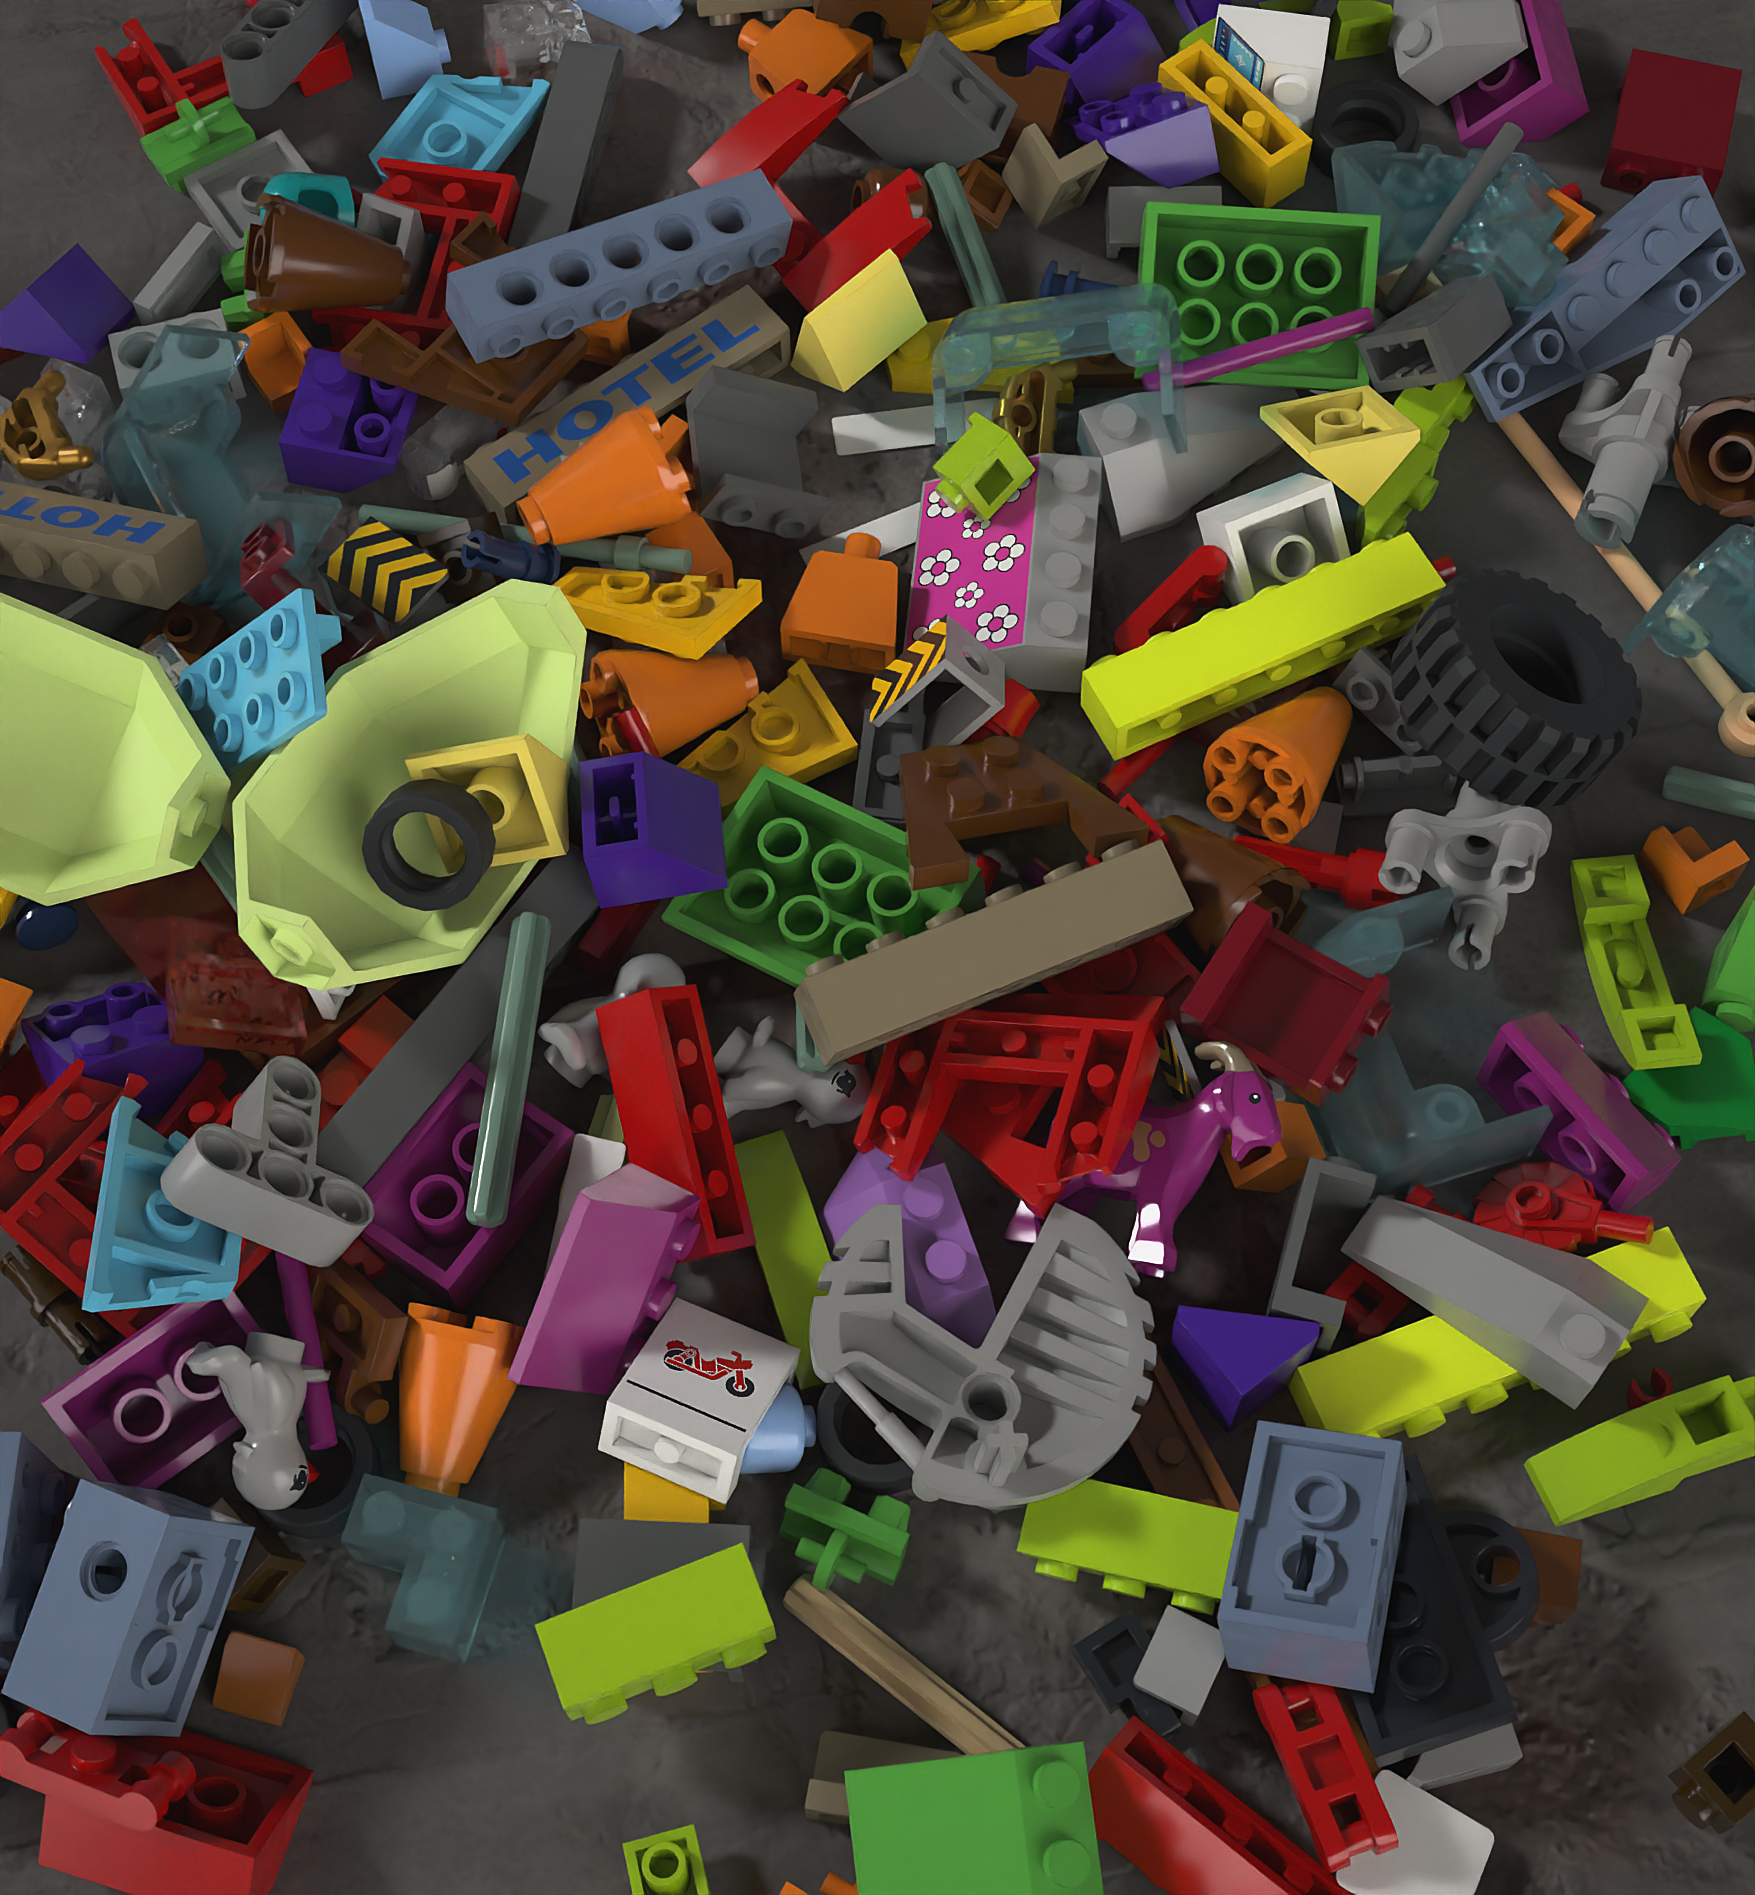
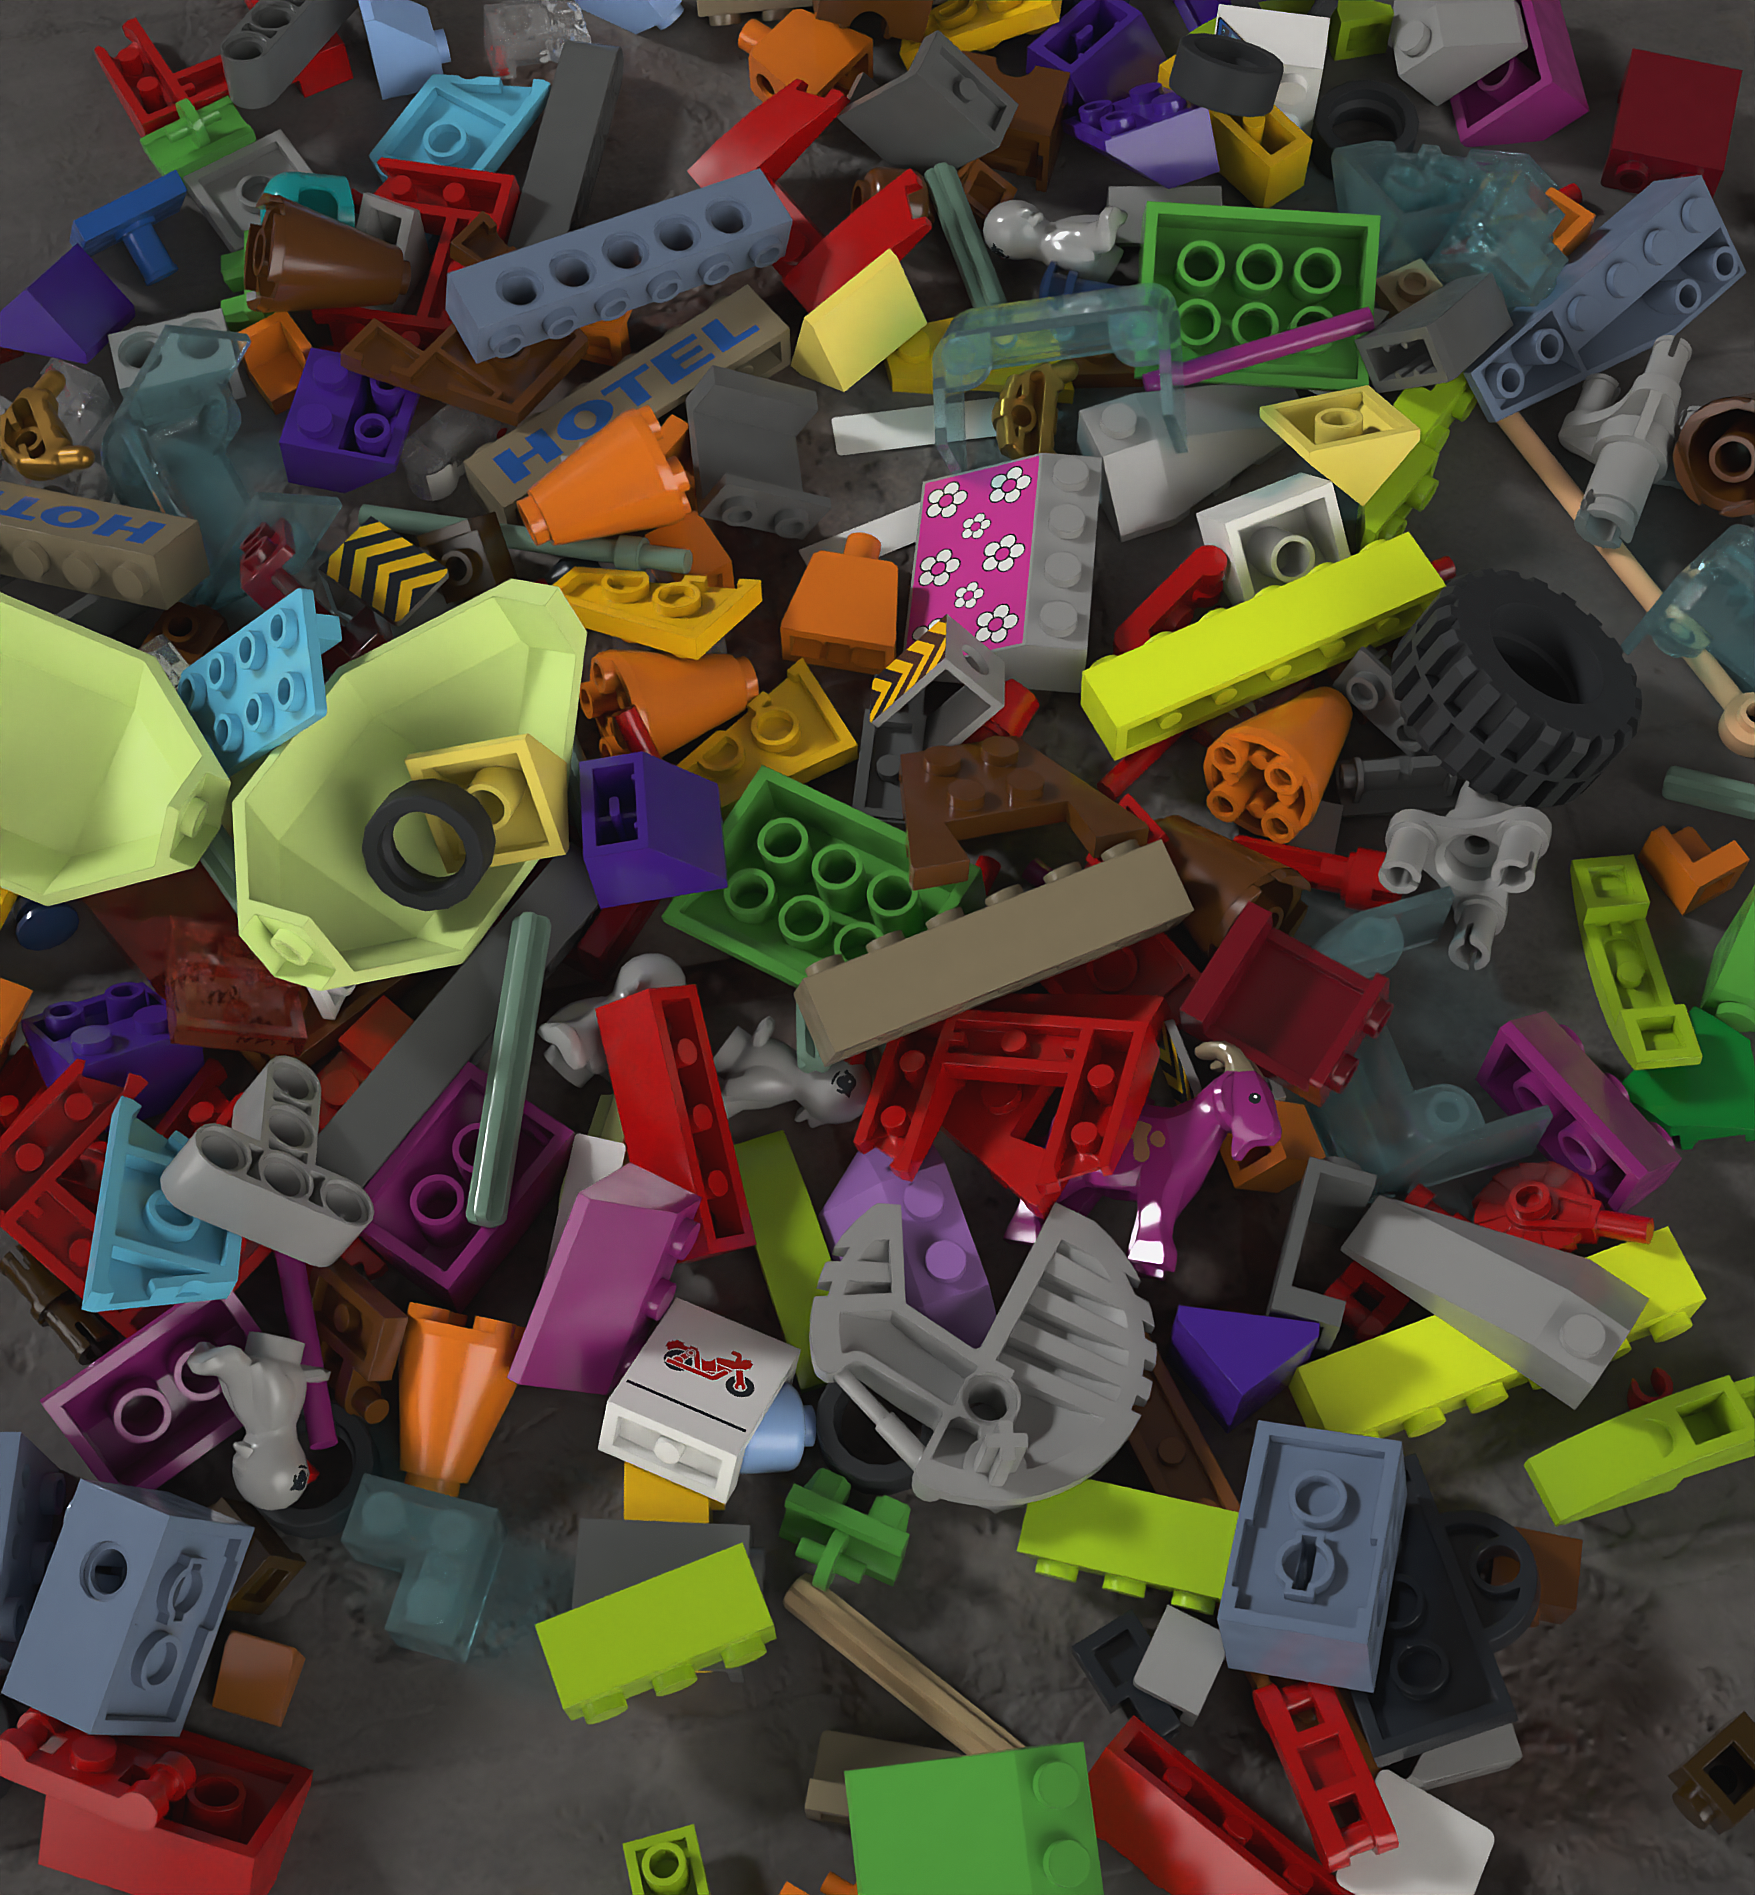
(132, 221): none -> blue tile
(181, 278): light grey tile -> none
(511, 560): dark blue pin -> none
(981, 469): lime brick -> none
(1050, 185): dark tan panel -> none
(1077, 242): none -> light grey animal
(1226, 75): none -> black tyre
(1452, 220): dark grey bar -> none

